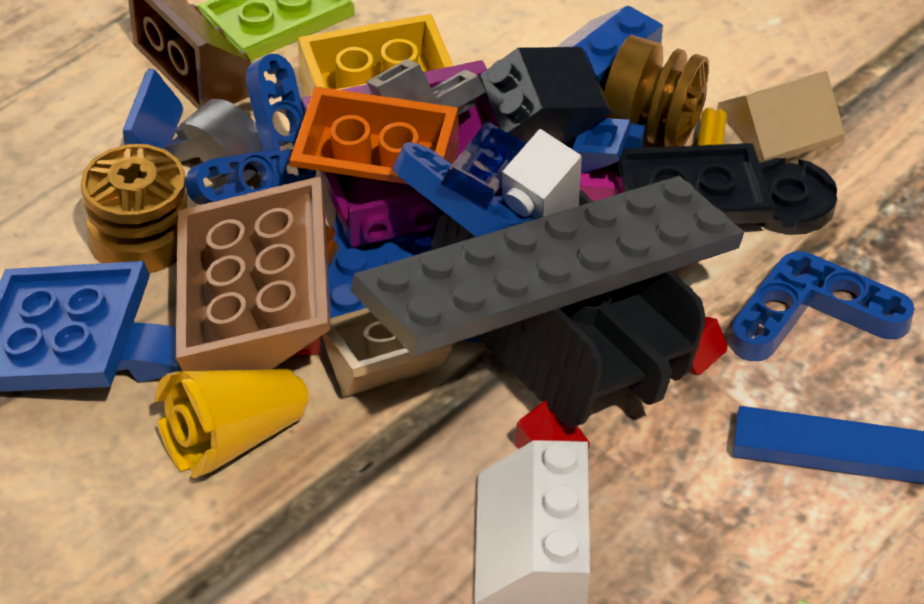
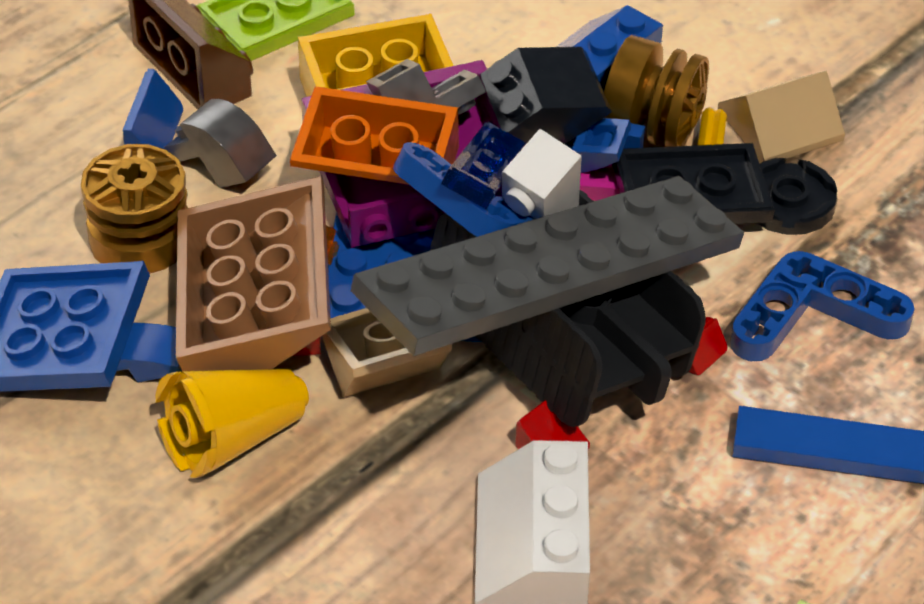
(271, 160): blue beam -> none

